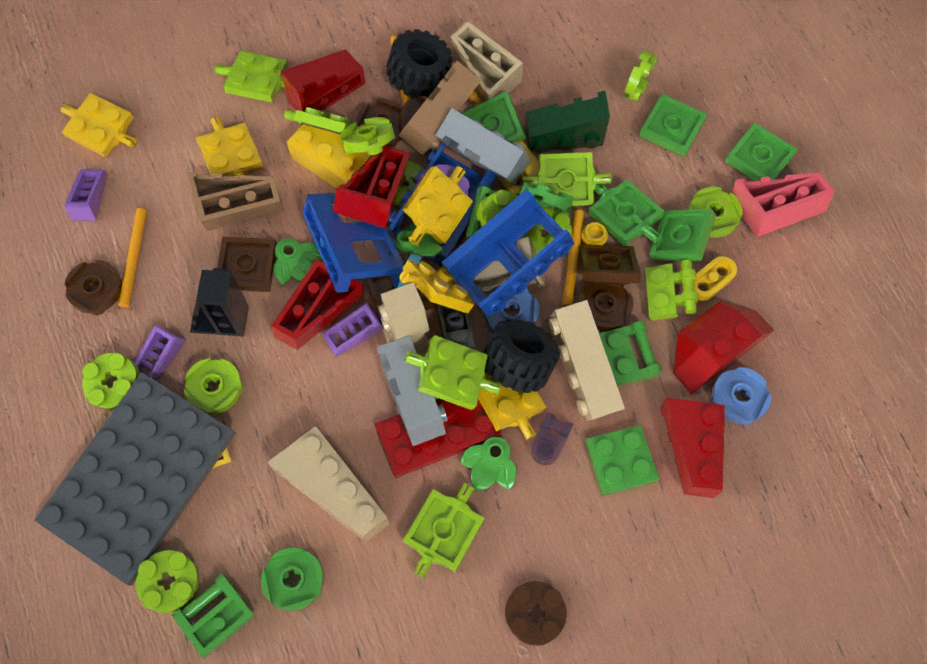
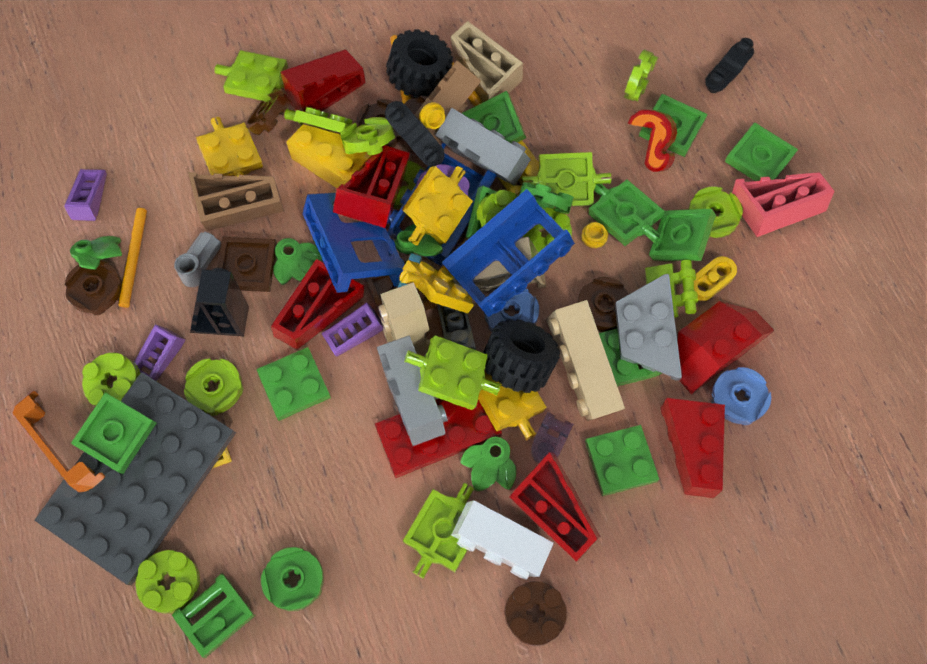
(79, 476): none -> orange piece
(90, 253): none -> bright green plate
(98, 125): yellow plate -> none
(113, 433): none -> bright green plate
(197, 258): none -> light grey piece
(265, 113): none -> reddish brown plate
(293, 383): none -> bright green plate
(325, 478): tan wedge -> none
(414, 133): none -> black piece
(432, 115): none -> yellow plate
(501, 540): none -> white brick
(556, 507): none -> red wedge
(568, 126): dark green wedge -> none
(573, 257): light orange bar -> none
(609, 264): reddish brown plate -> none
(649, 329): none -> light grey wing
(661, 138): none -> red animal
(730, 65): none -> black piece

